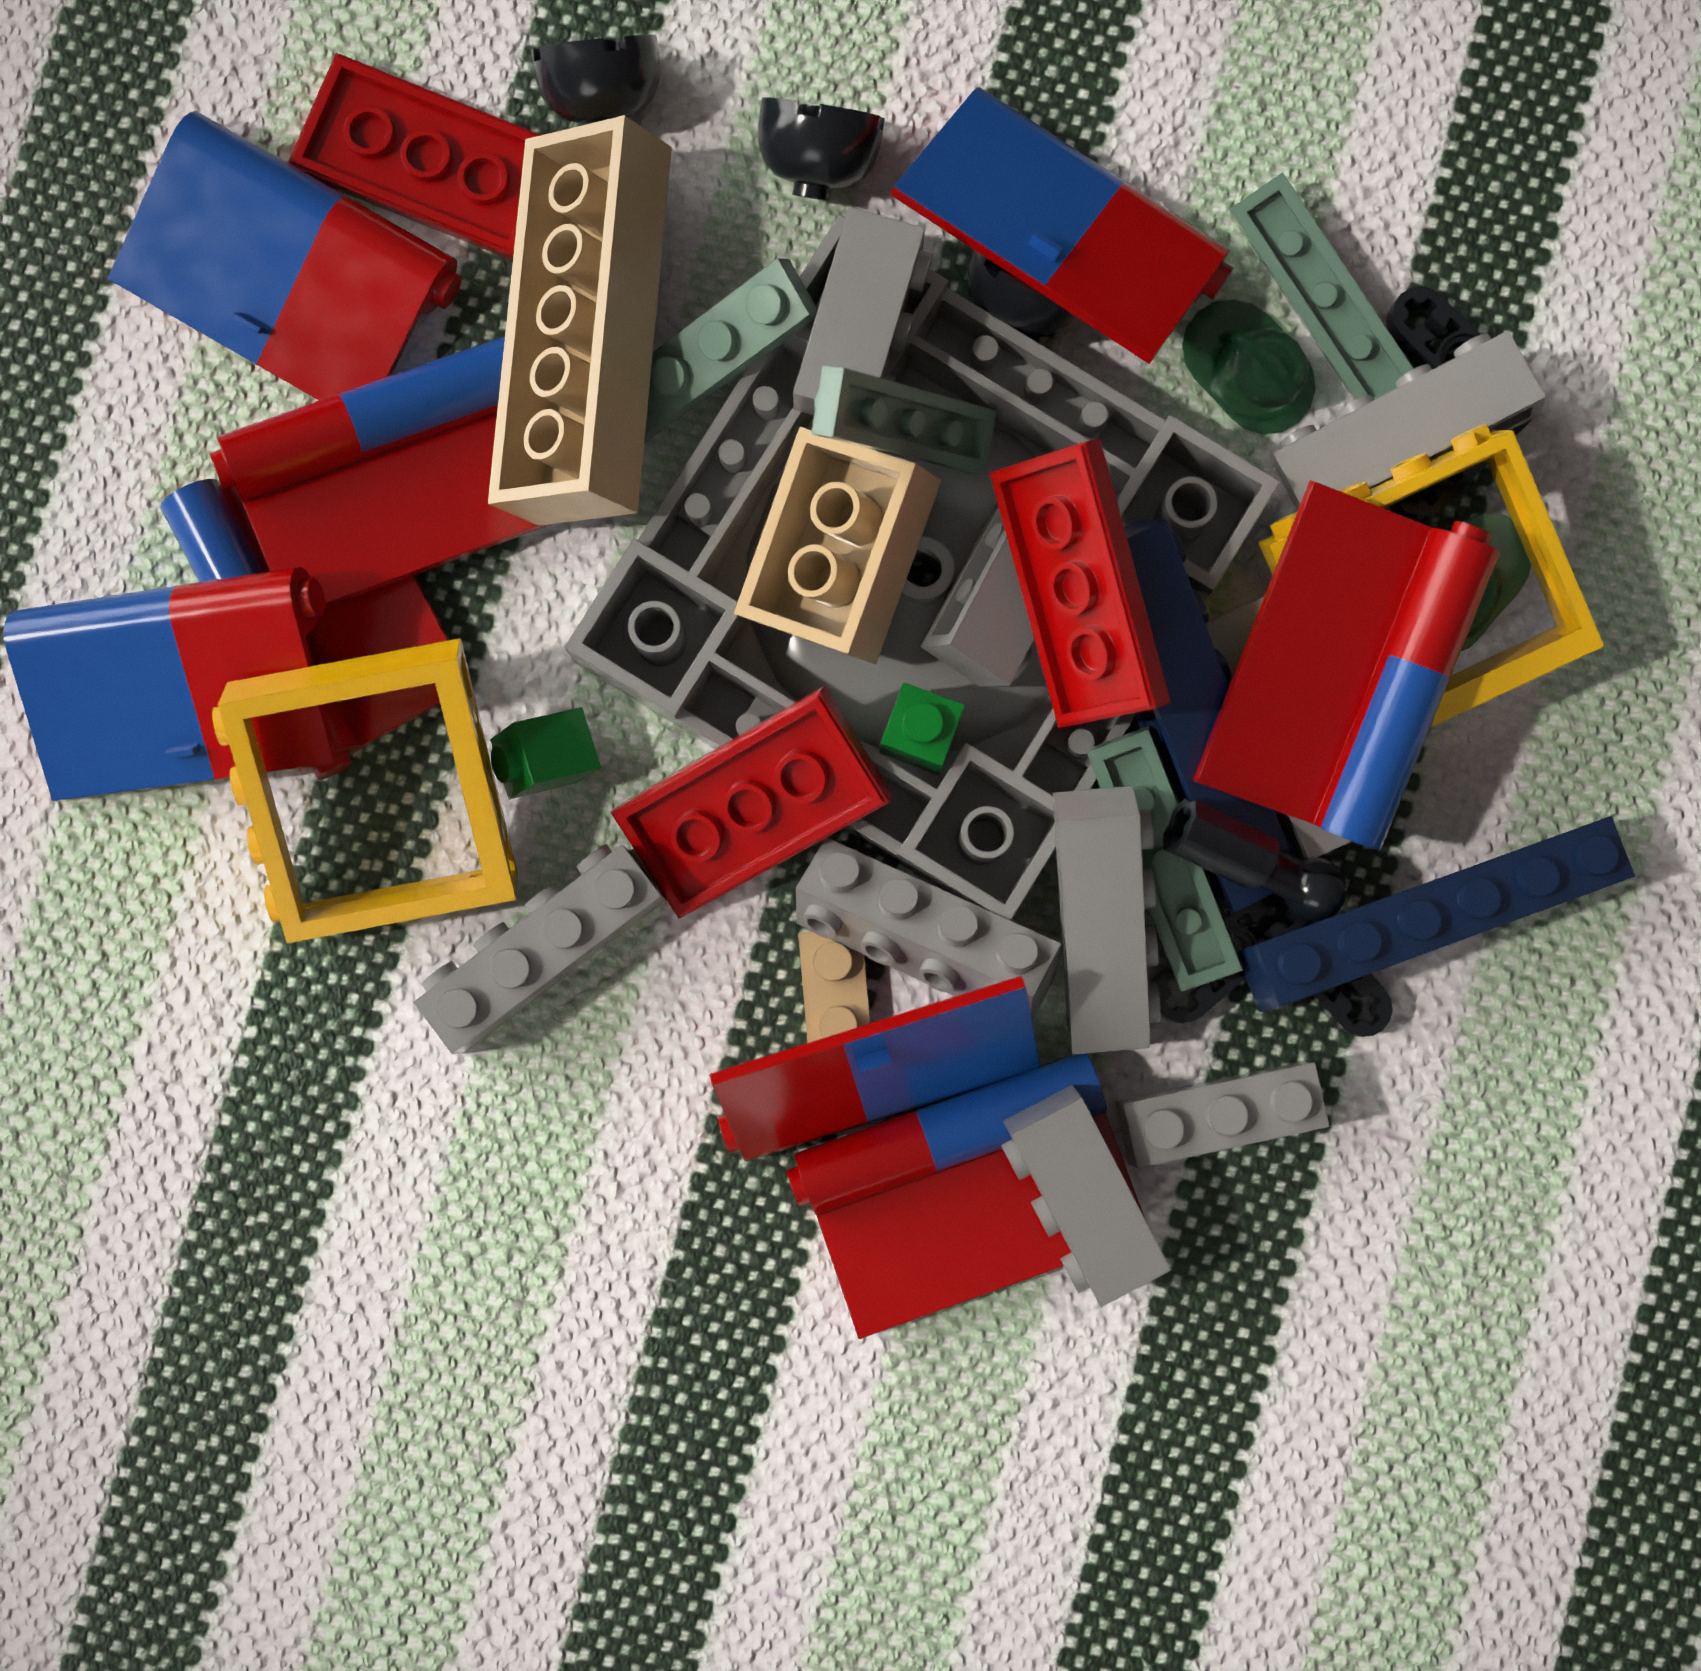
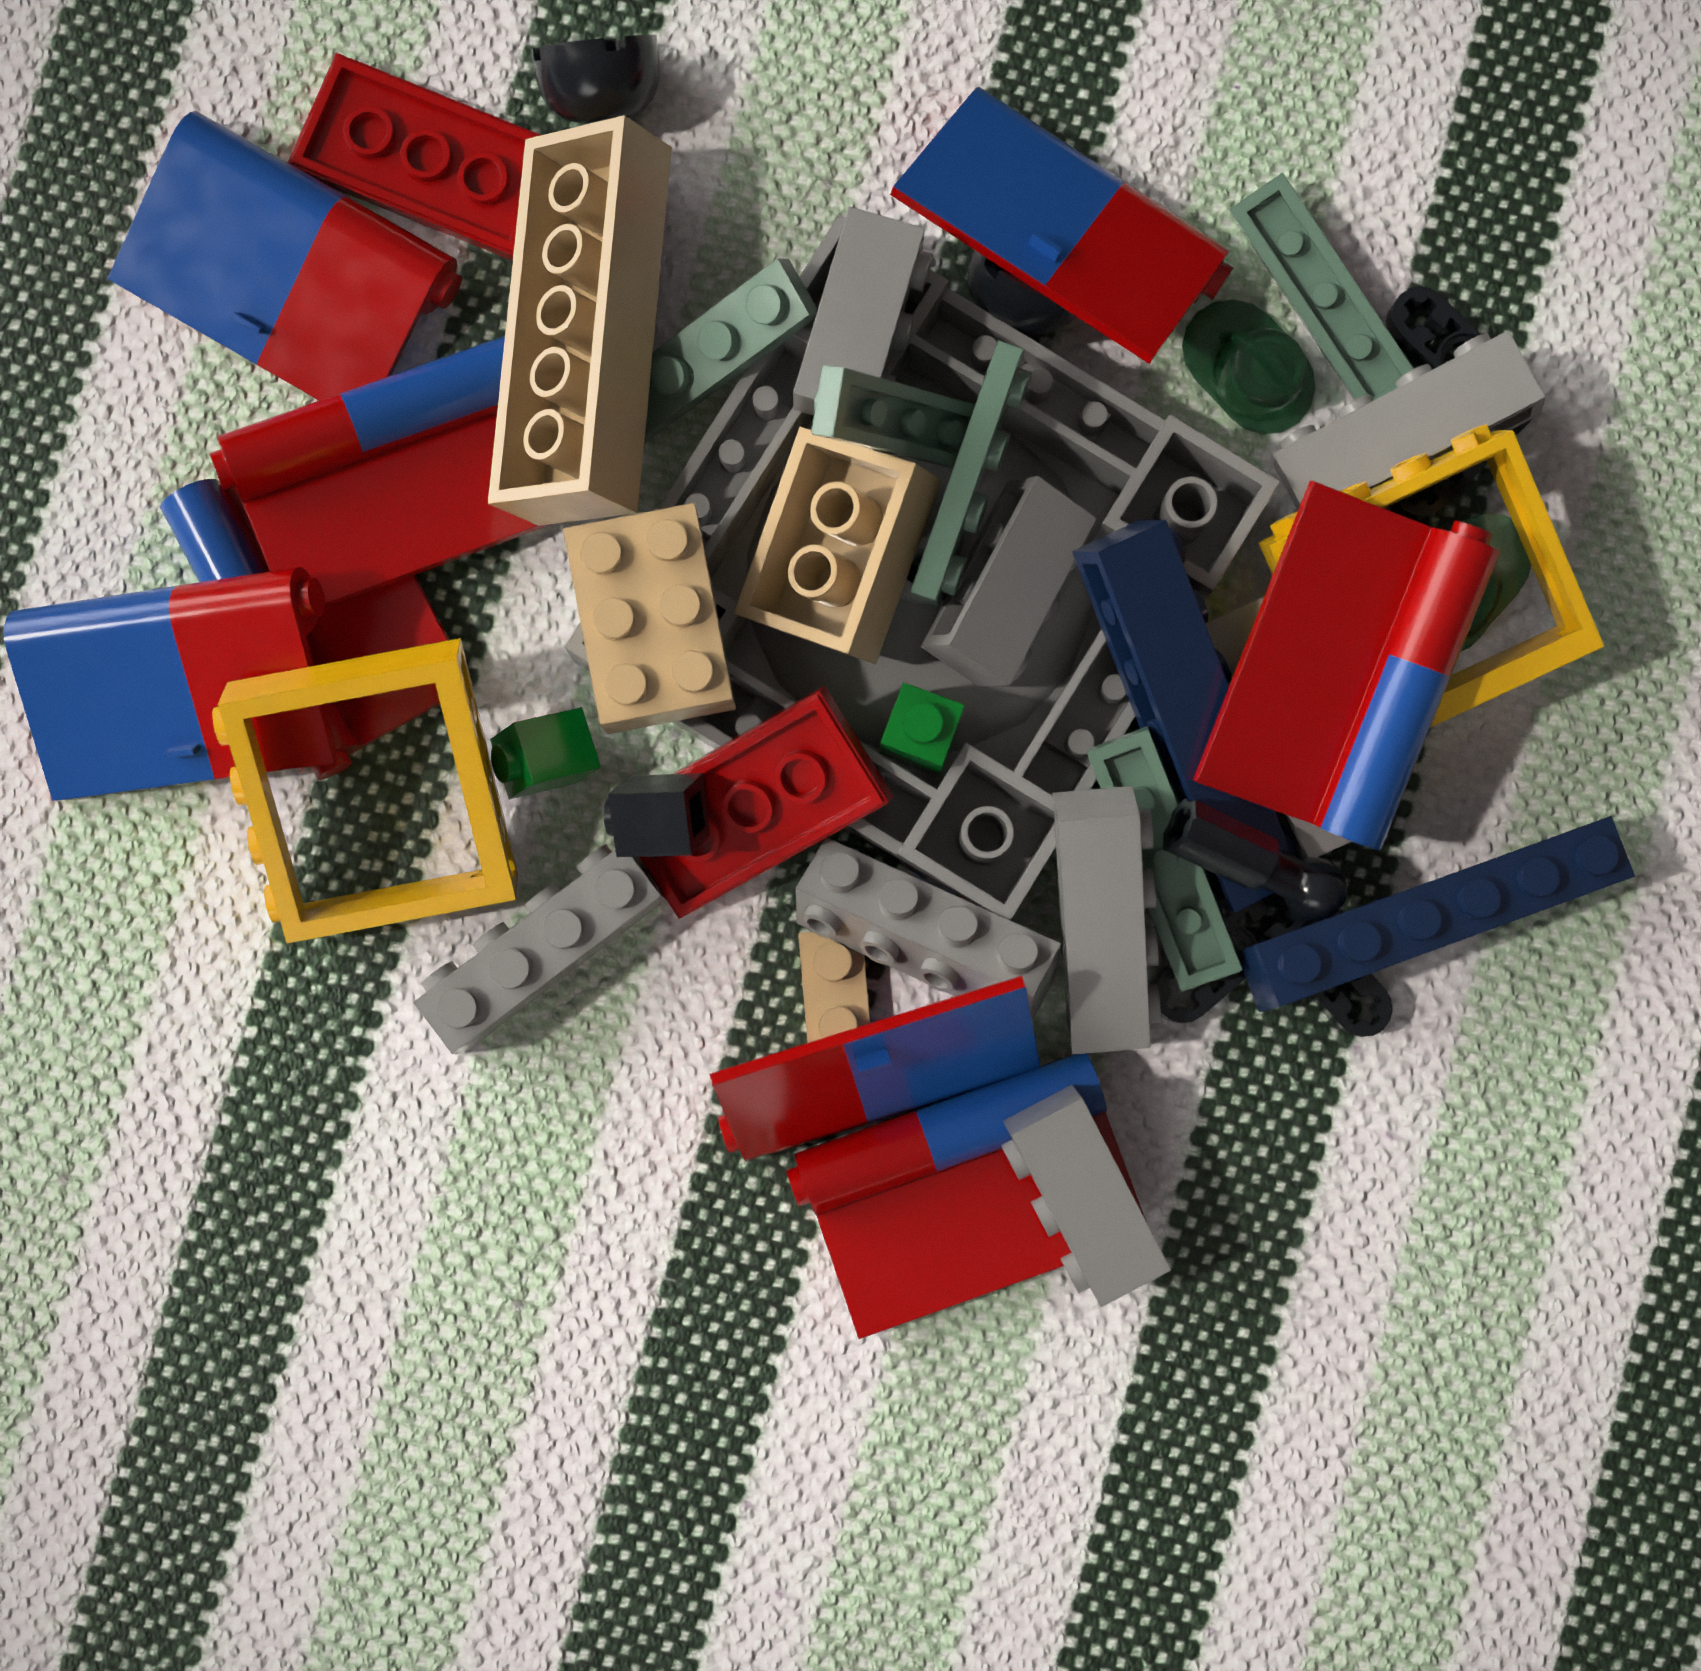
(649, 618): none -> tan brick
(657, 815): none -> black brick
(818, 145): black cylinder -> none
(980, 450): none -> sand green plate
(1080, 585): red tile -> none
(1222, 1114): light grey brick -> none

